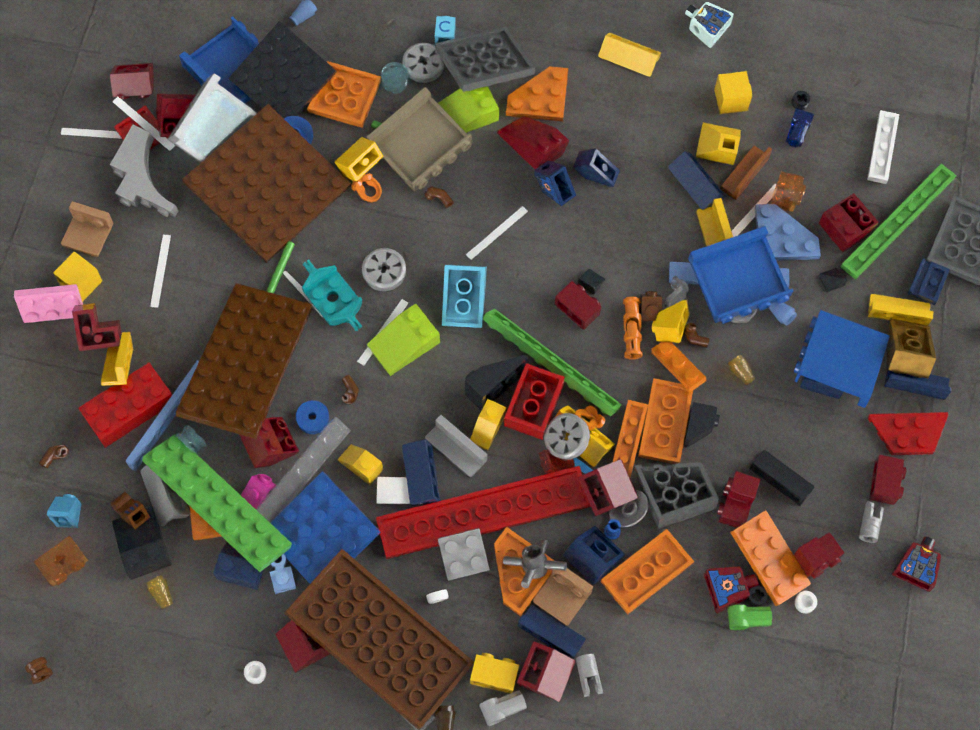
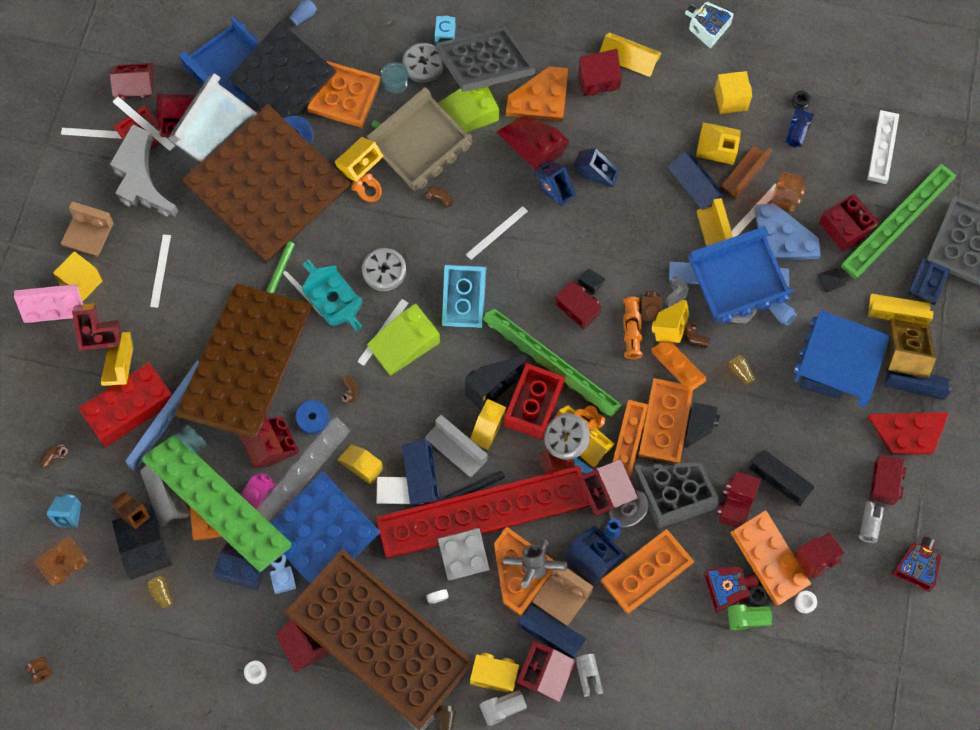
(477, 485): none -> black bar
(599, 72): none -> dark red slope

